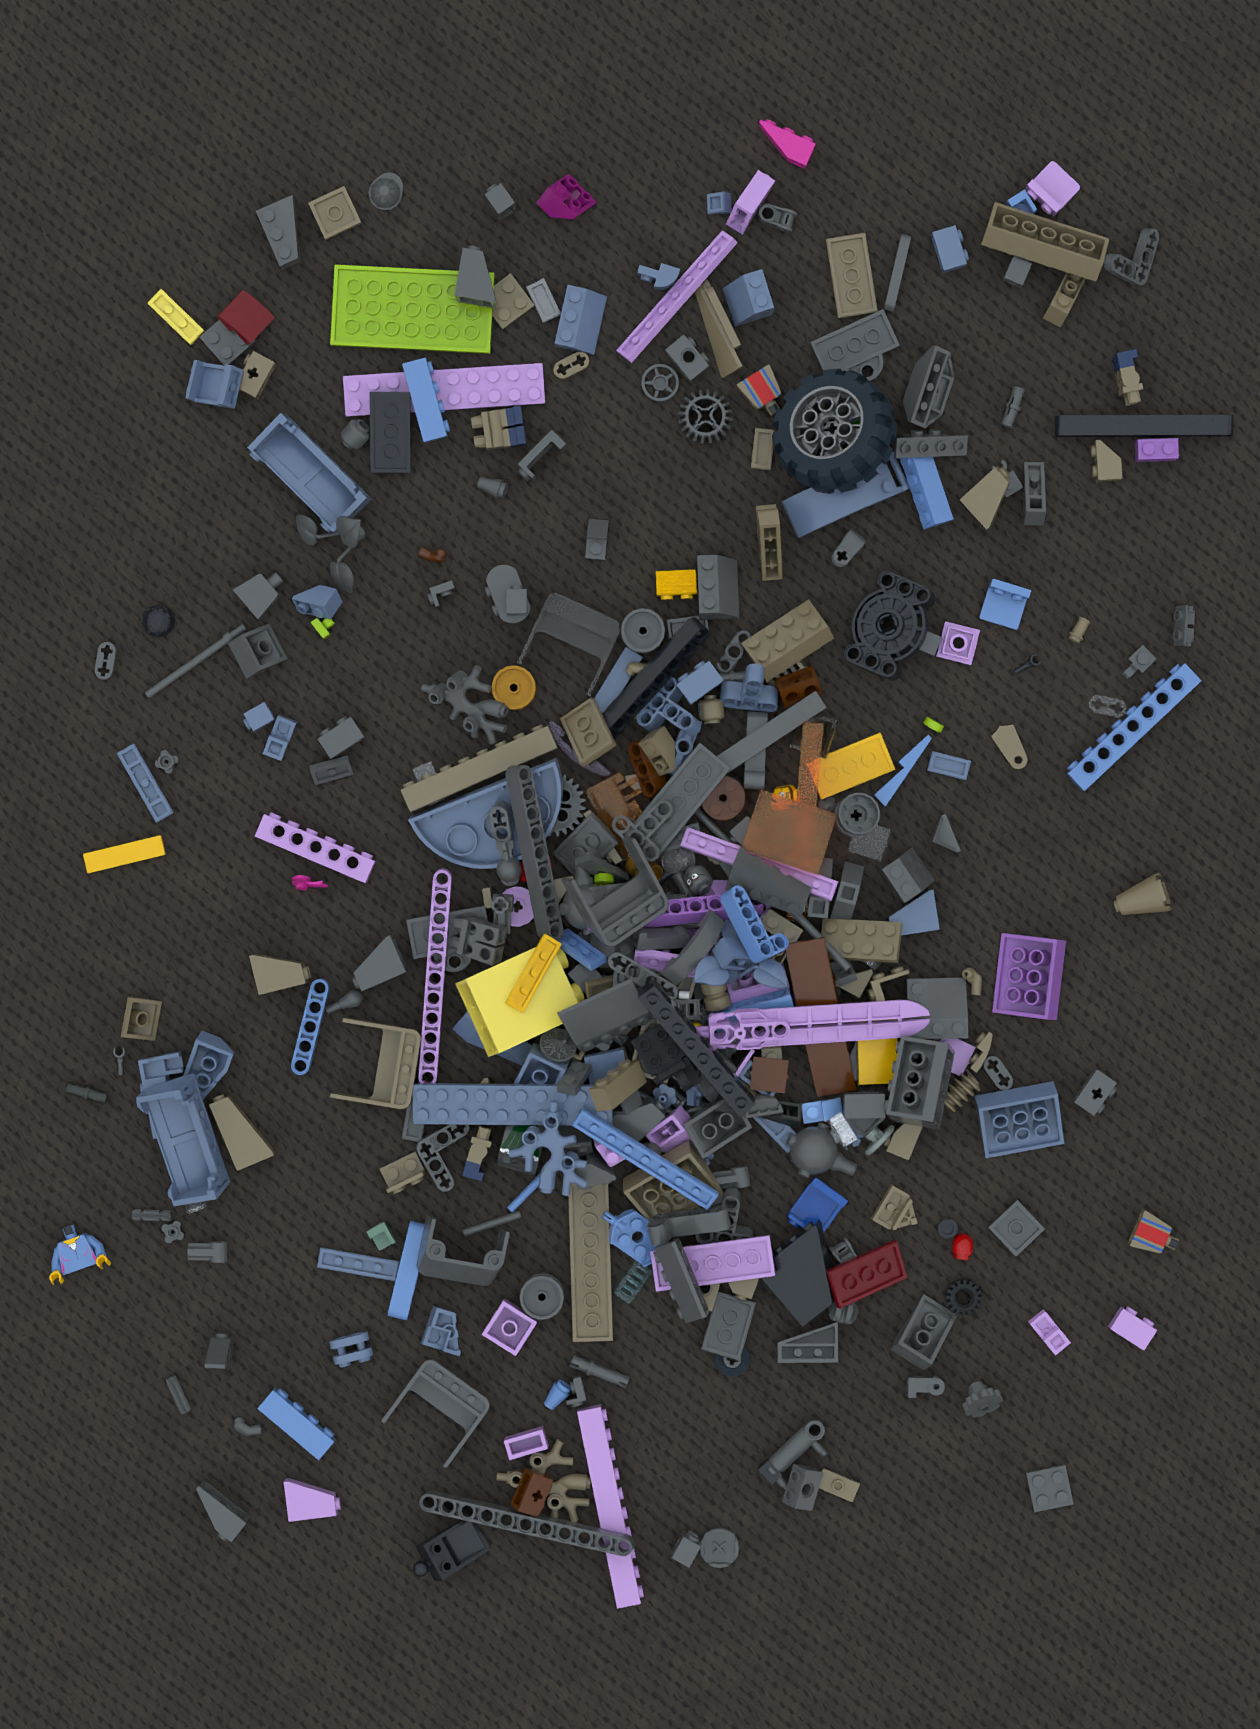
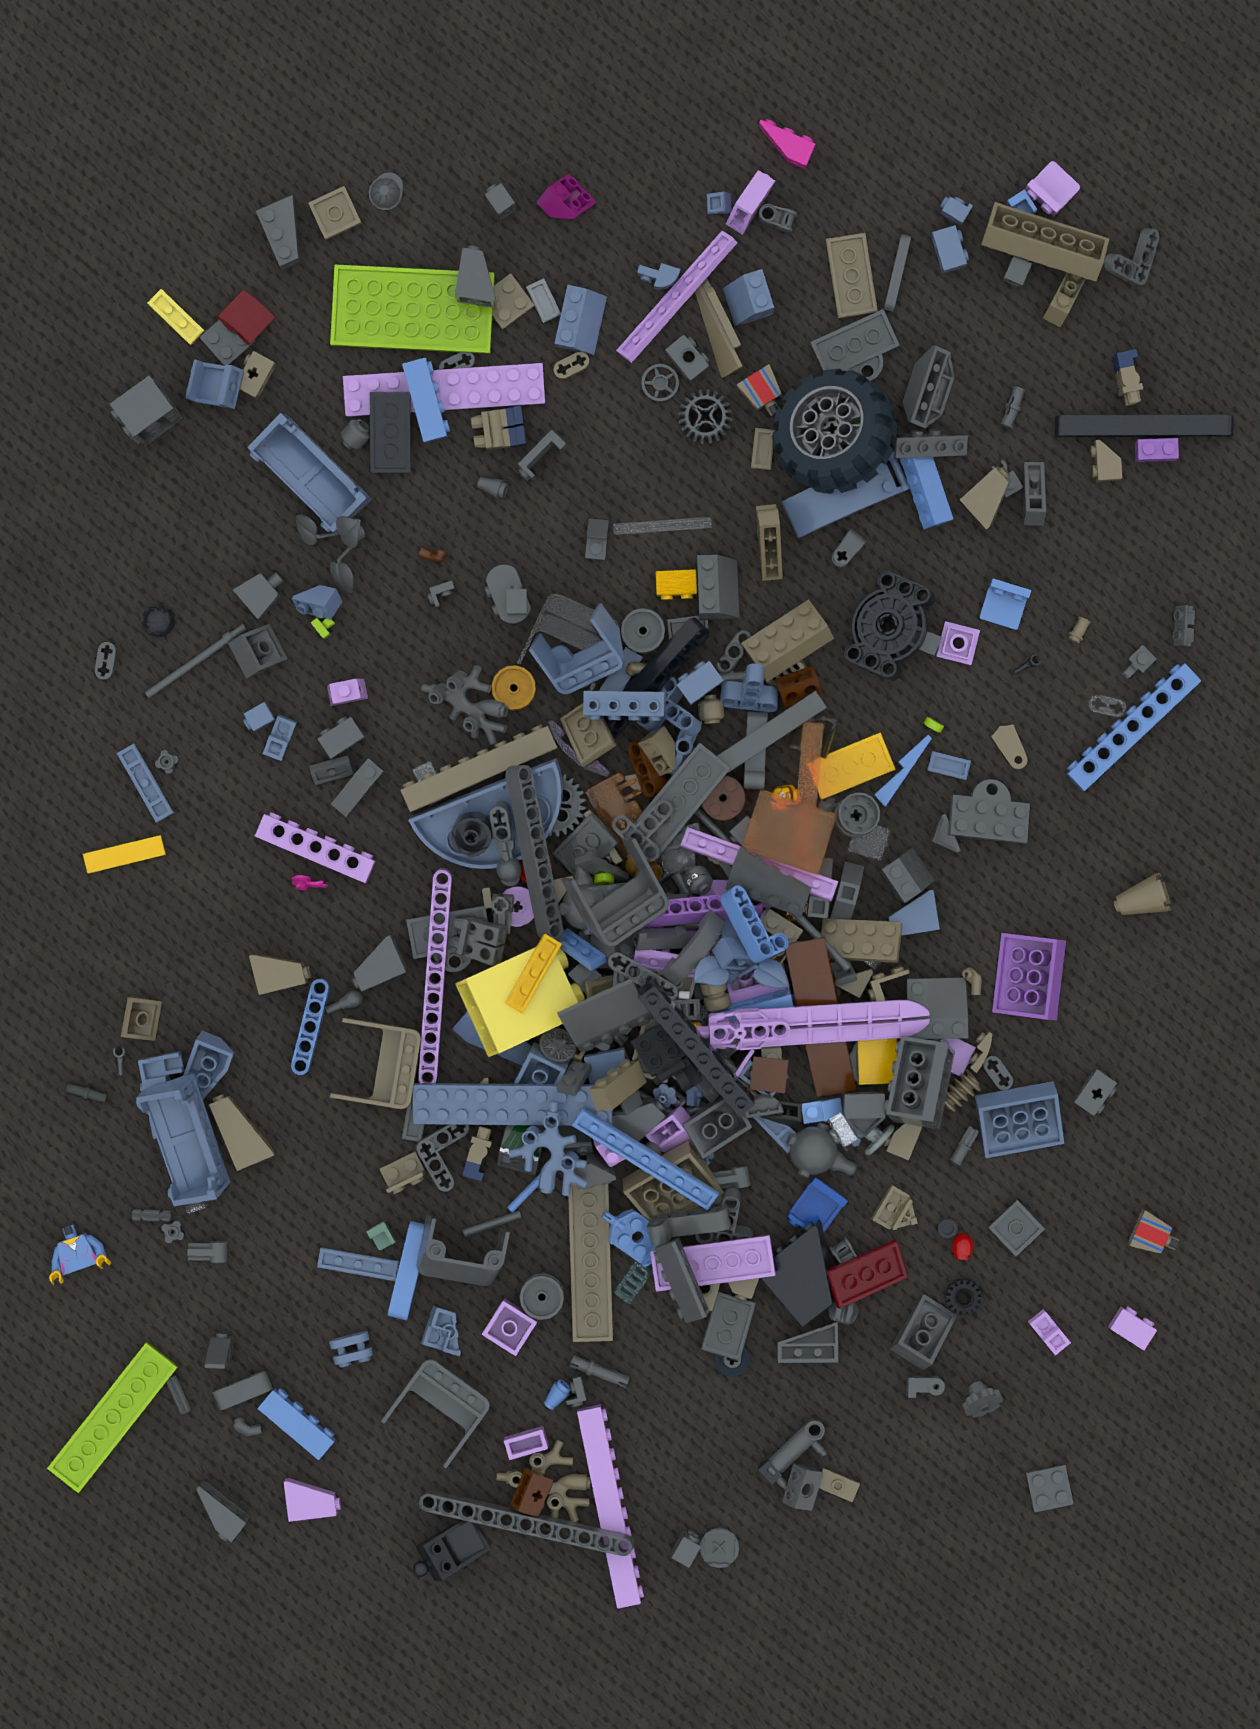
(112, 1417): none -> lime plate
(145, 411): none -> dark grey brick
(242, 1390): none -> dark grey beam
(347, 691): none -> lavender torso
(357, 787): none -> dark grey slope
(456, 358): none -> dark grey beam
(467, 844): none -> black brick
(575, 671): none -> sand blue windscreen
(620, 703): none -> sand blue brick
(662, 525): none -> clear axle
(955, 209): none -> sand blue brick
(964, 1145): none -> dark grey axle
(989, 815): none -> dark grey plate

